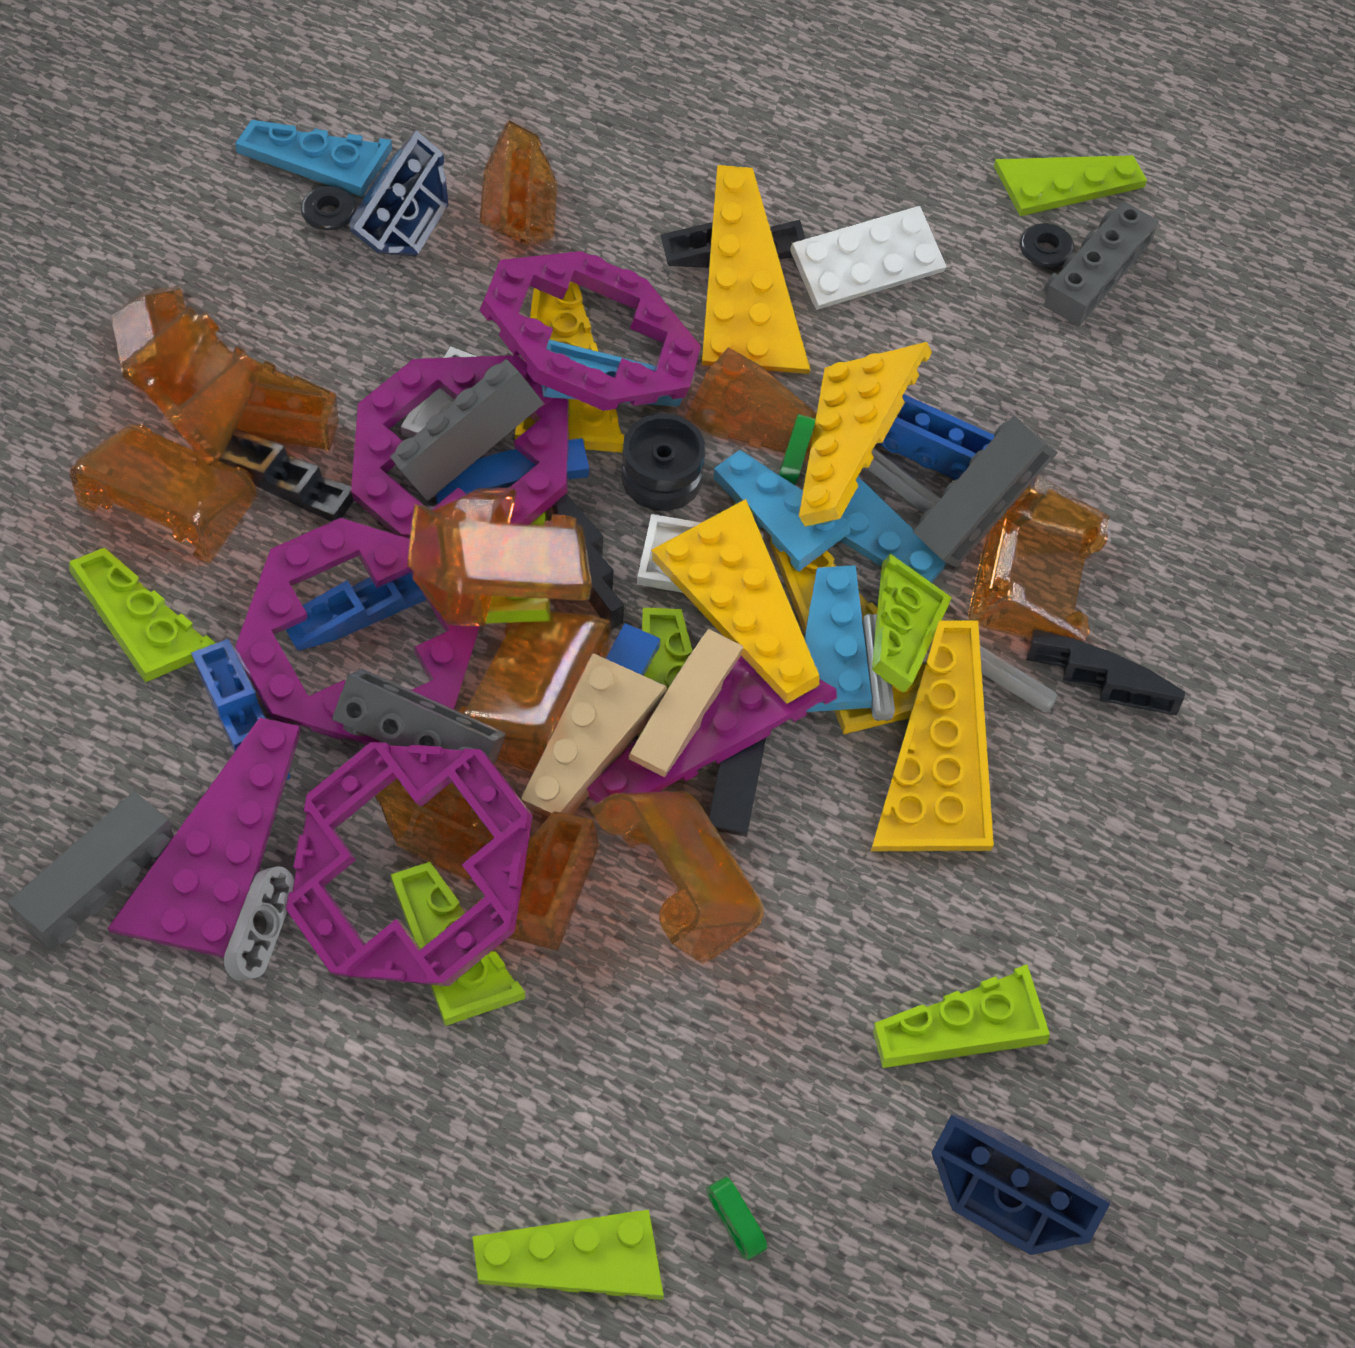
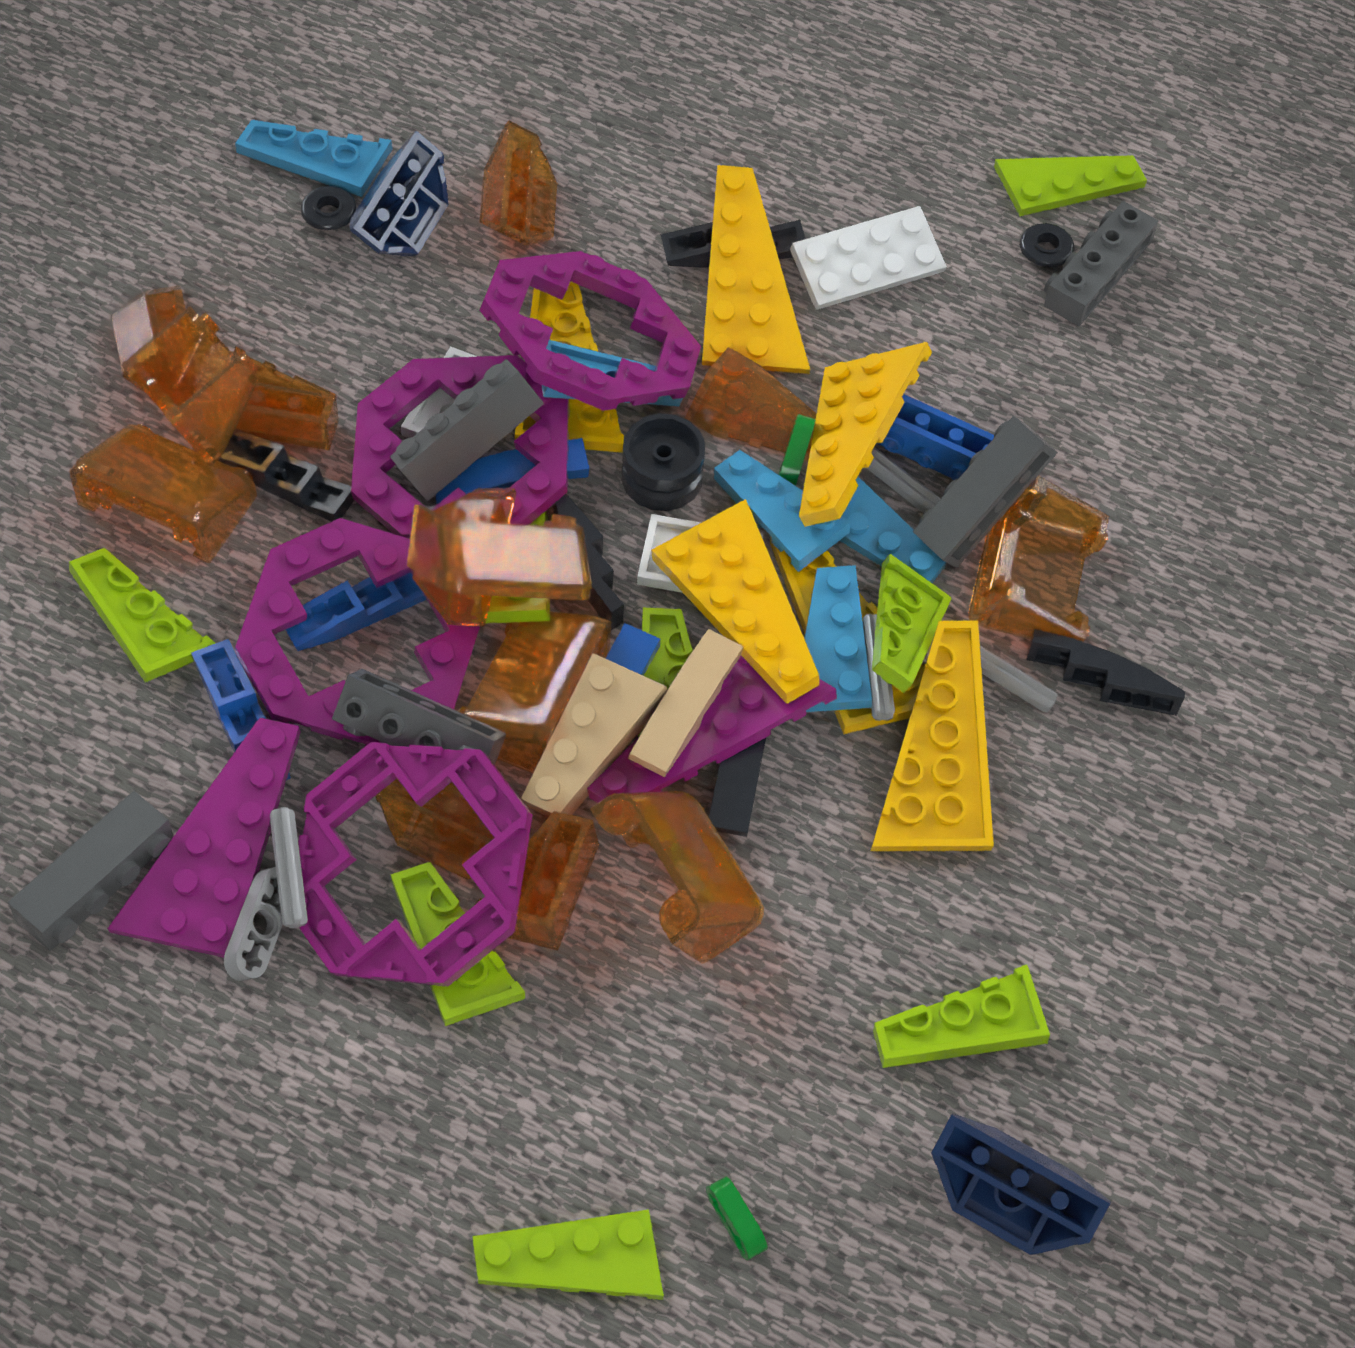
(288, 867): none -> light grey axle

